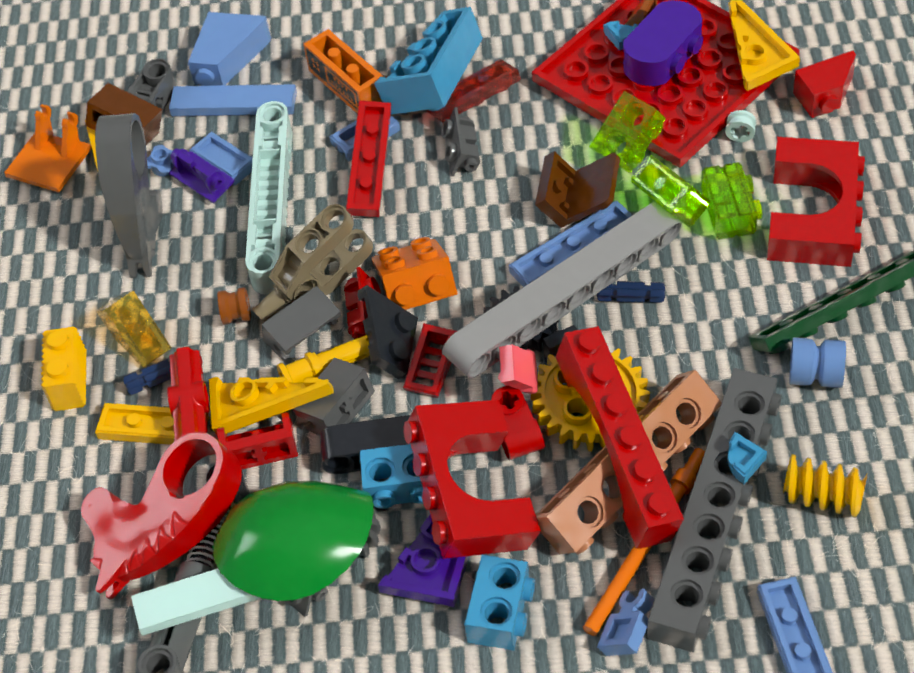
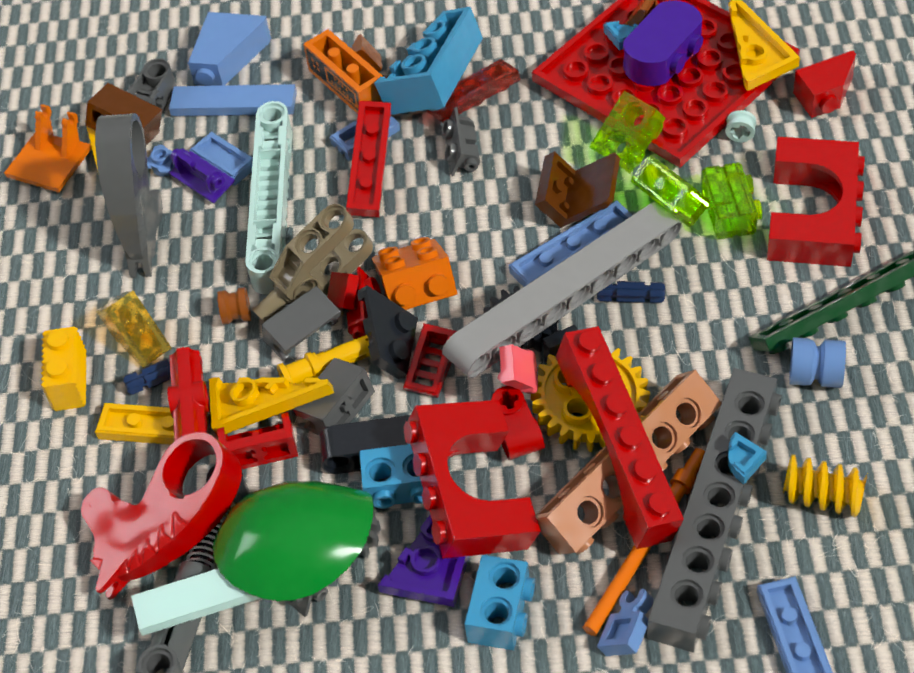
(343, 289): none -> red tile
(367, 52): none -> dark orange slope

